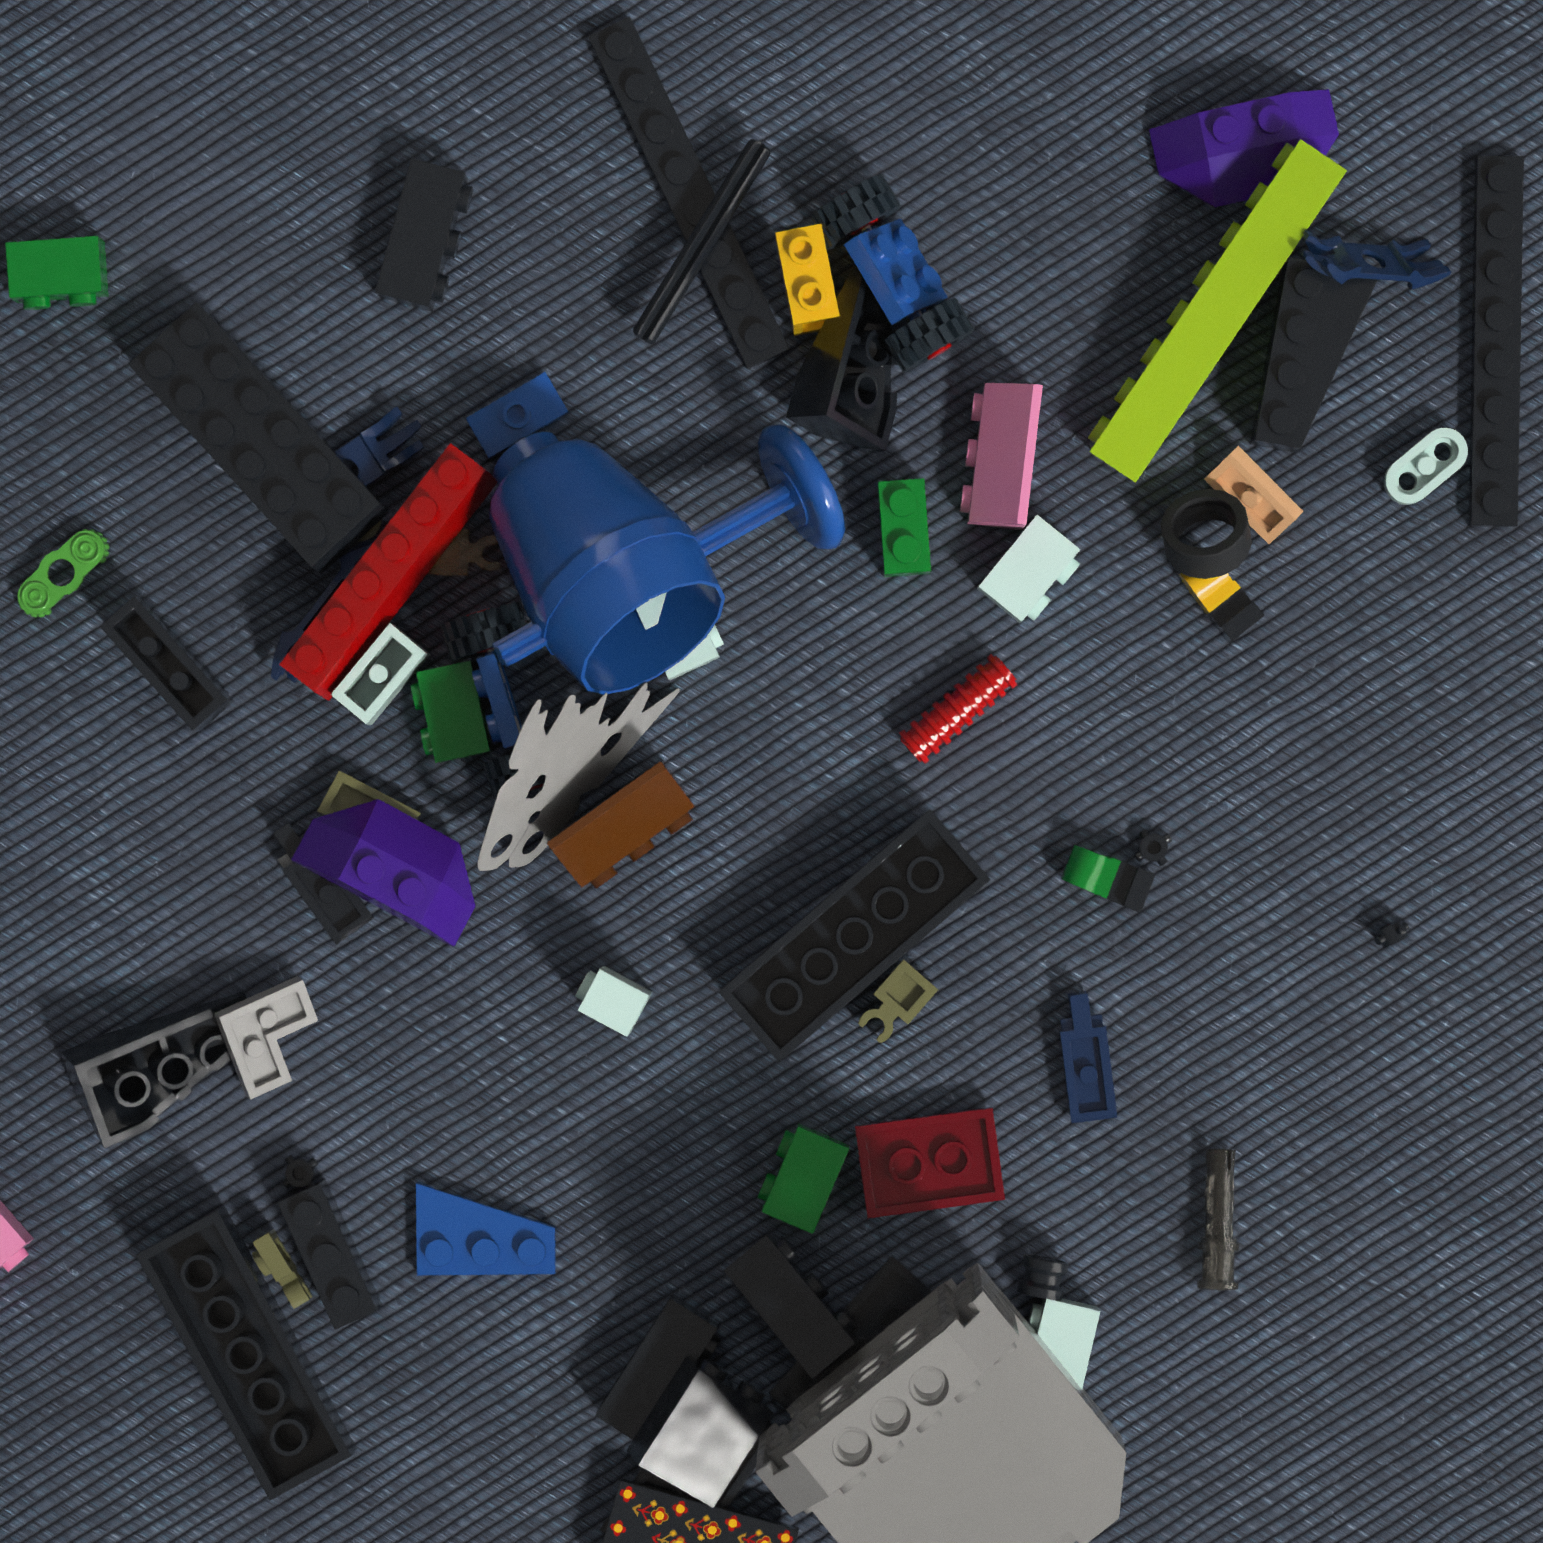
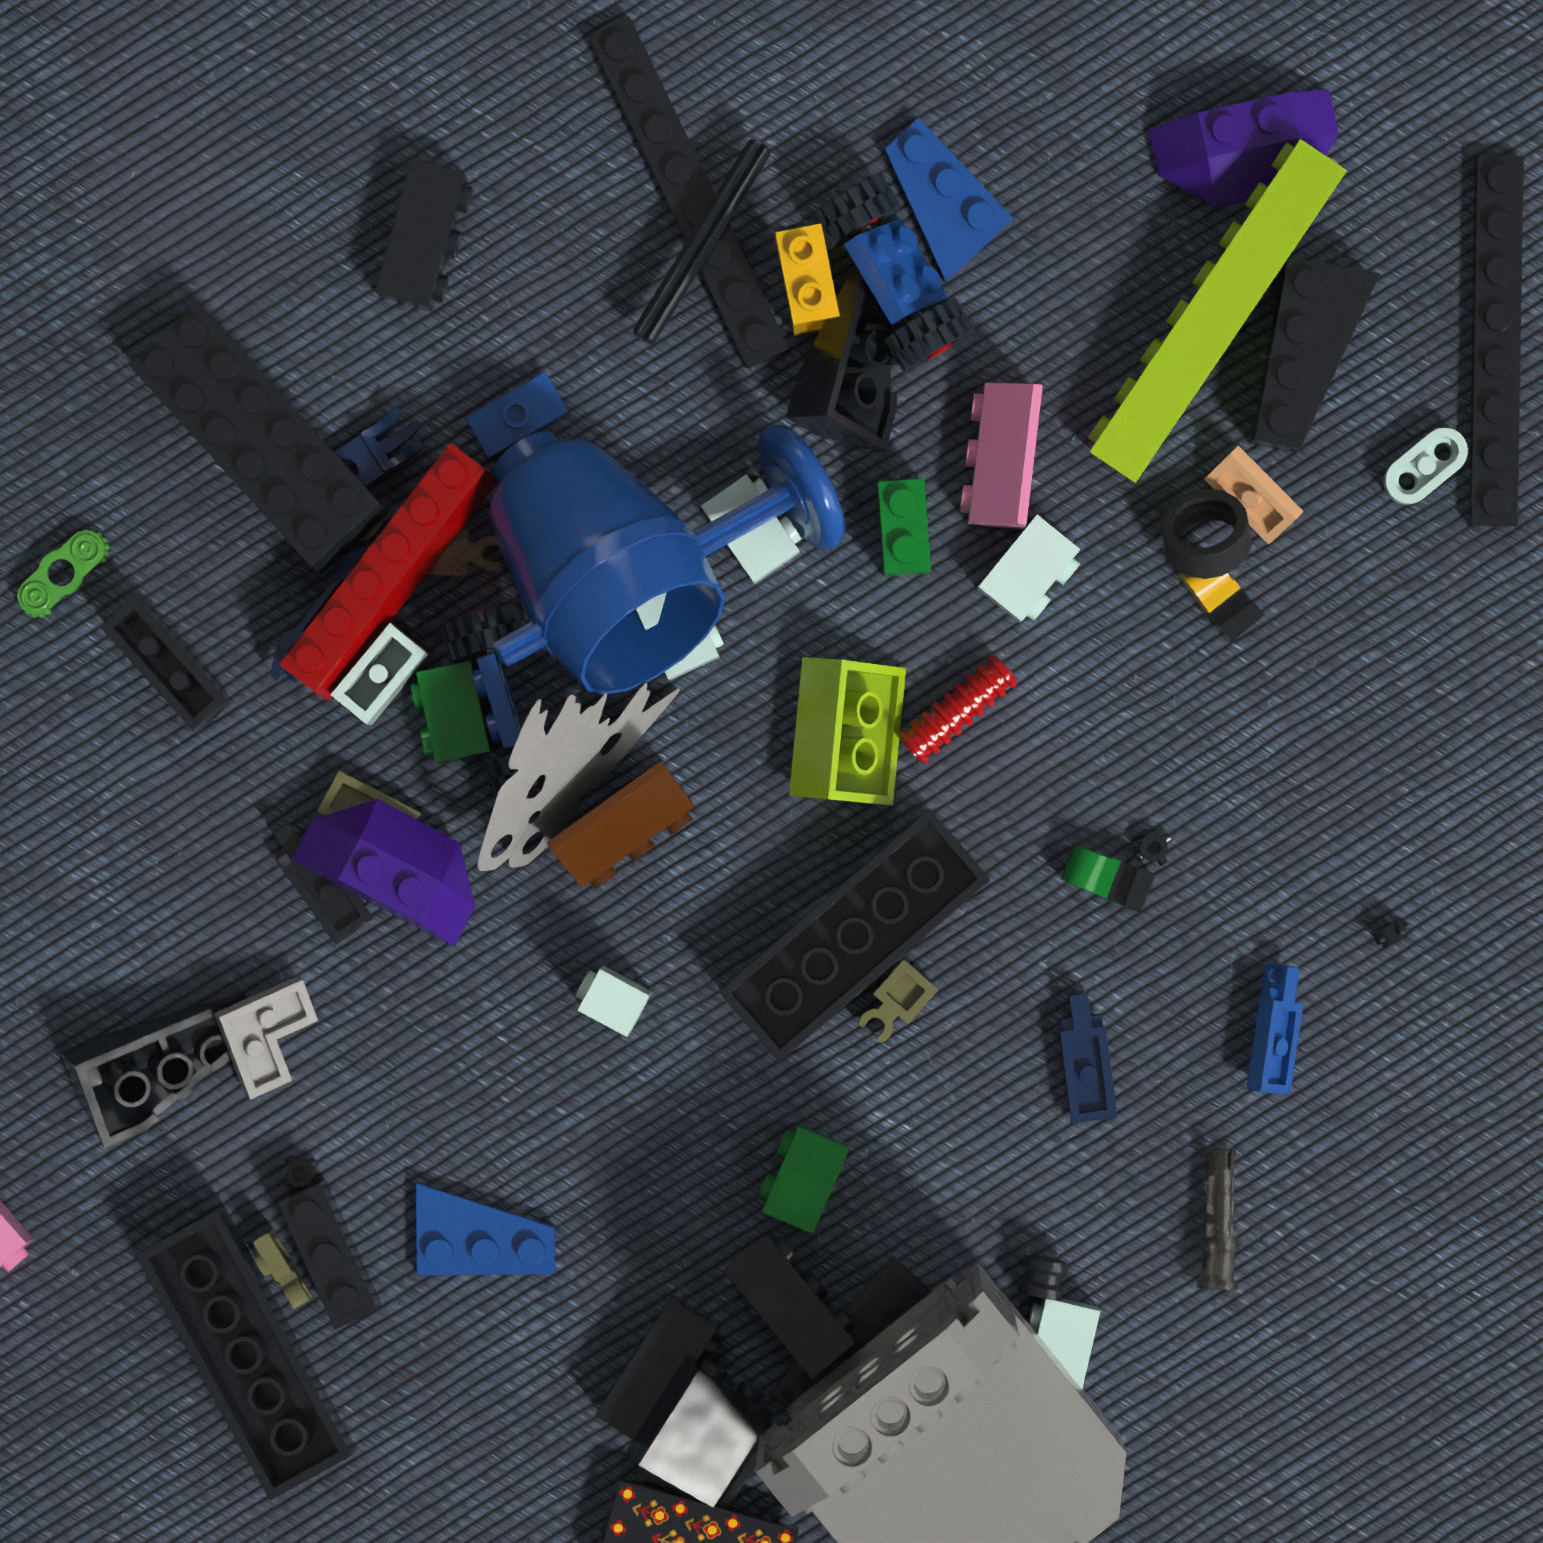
(57, 271): green brick -> none
(764, 547): none -> light aqua brick
(847, 731): none -> lime slope
(930, 1162): dark red plate -> none
(947, 200): none -> blue wing
(1276, 1031): none -> blue hinge
(1393, 258): dark blue piece -> none

